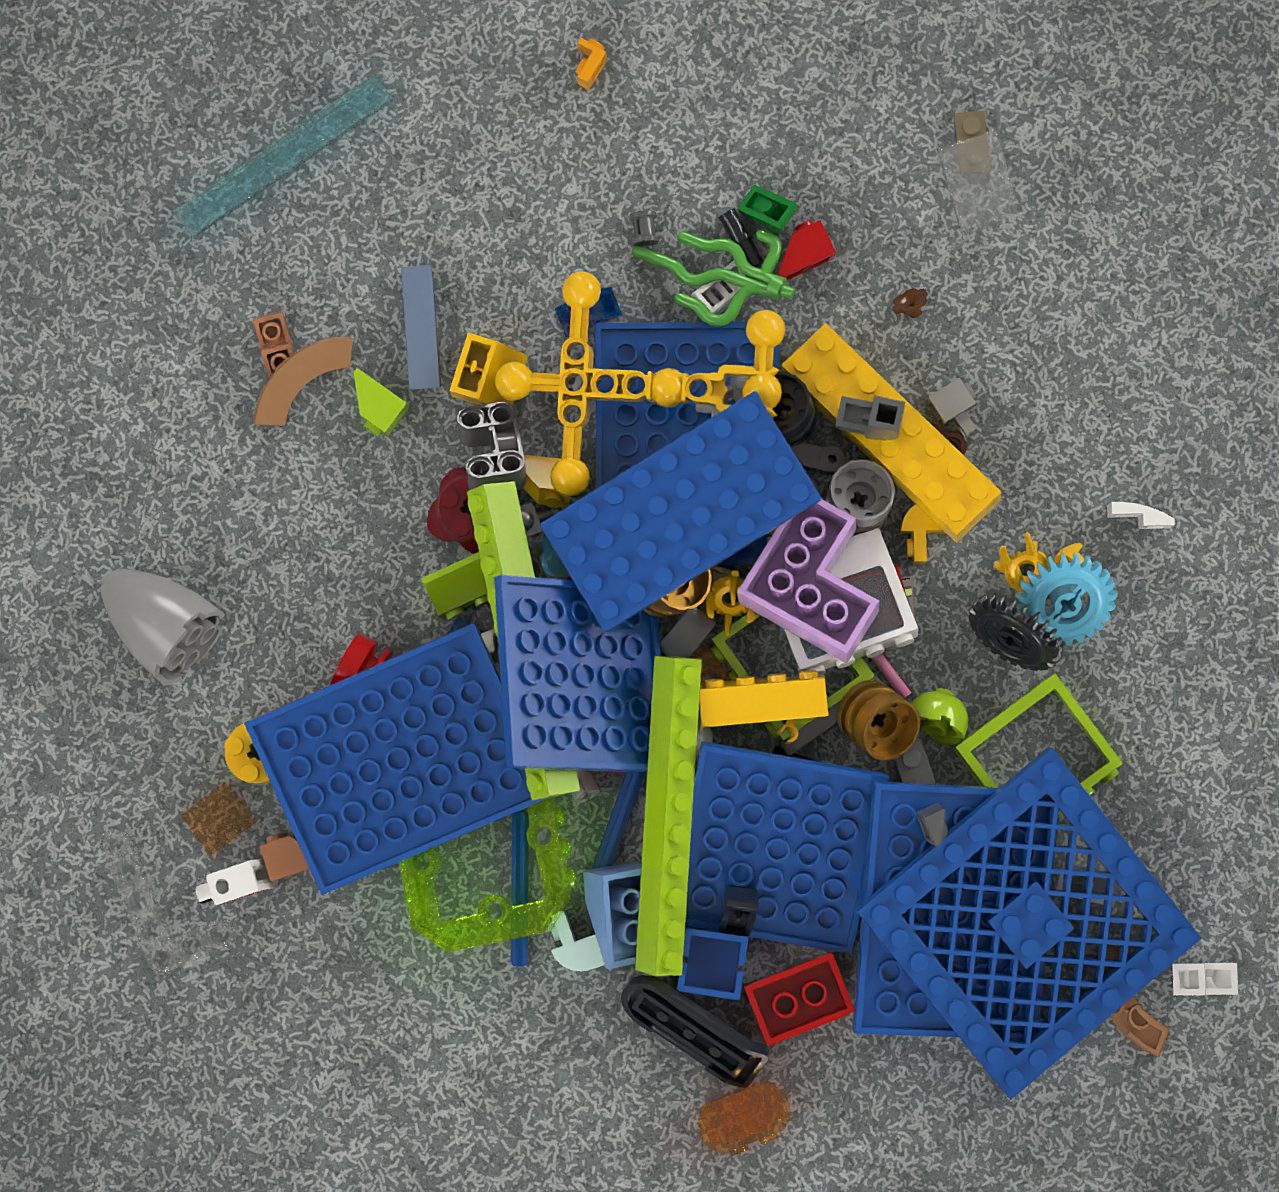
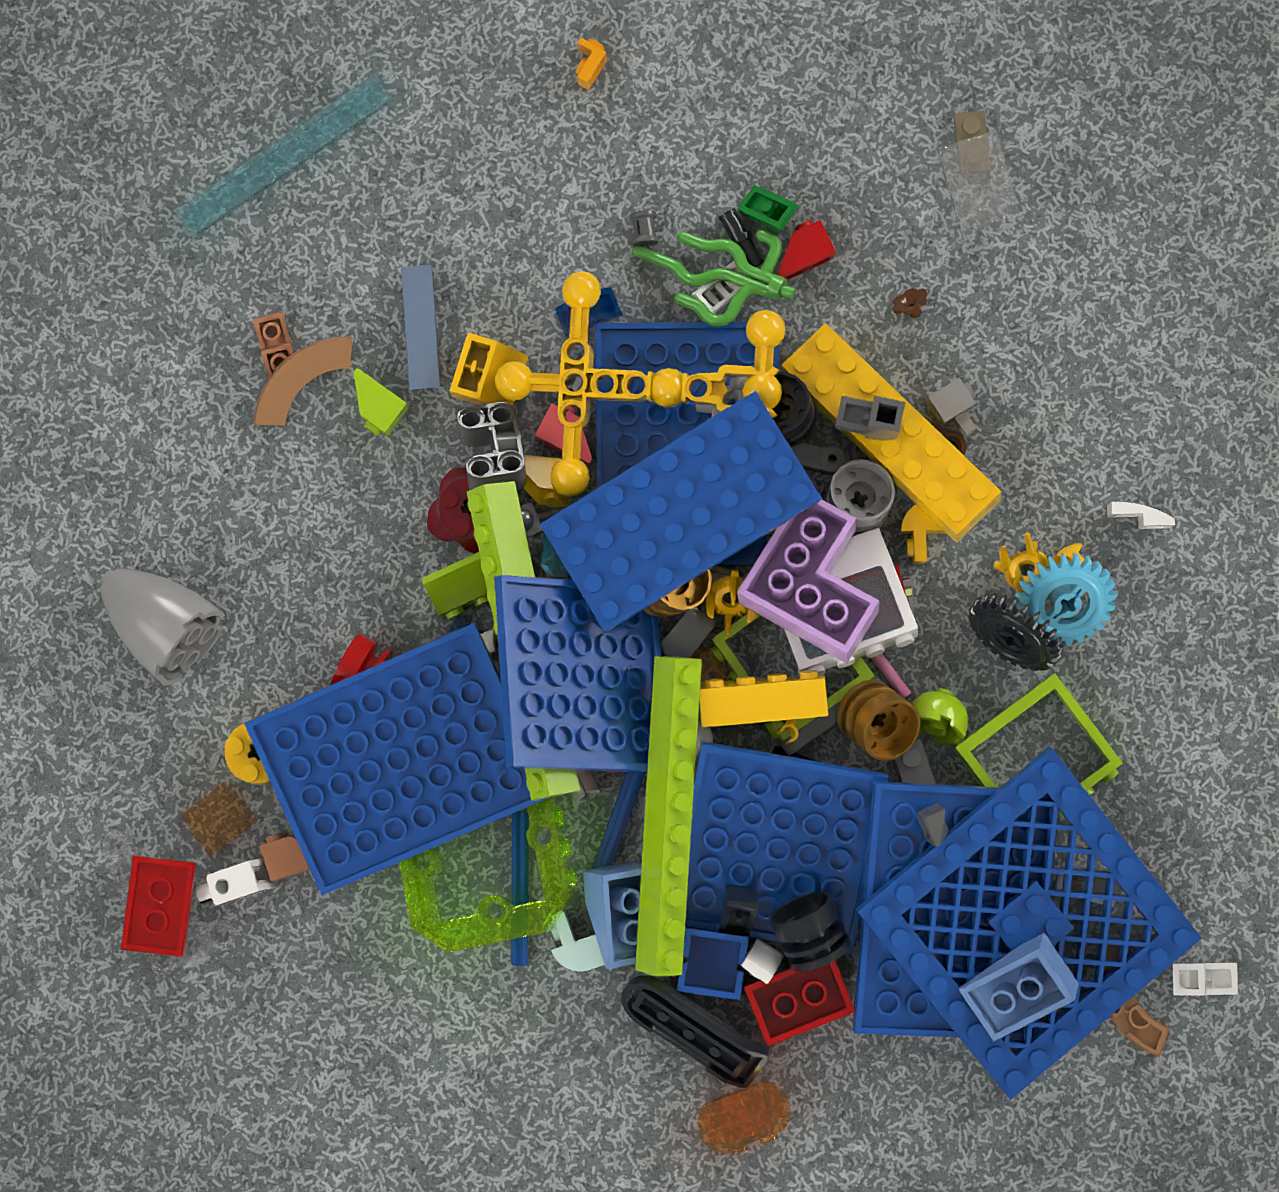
(158, 906): none -> red tile
(551, 433): none -> coral slope
(762, 960): none -> white slope
(810, 931): none -> black wheel
(1020, 987): none -> medium blue slope

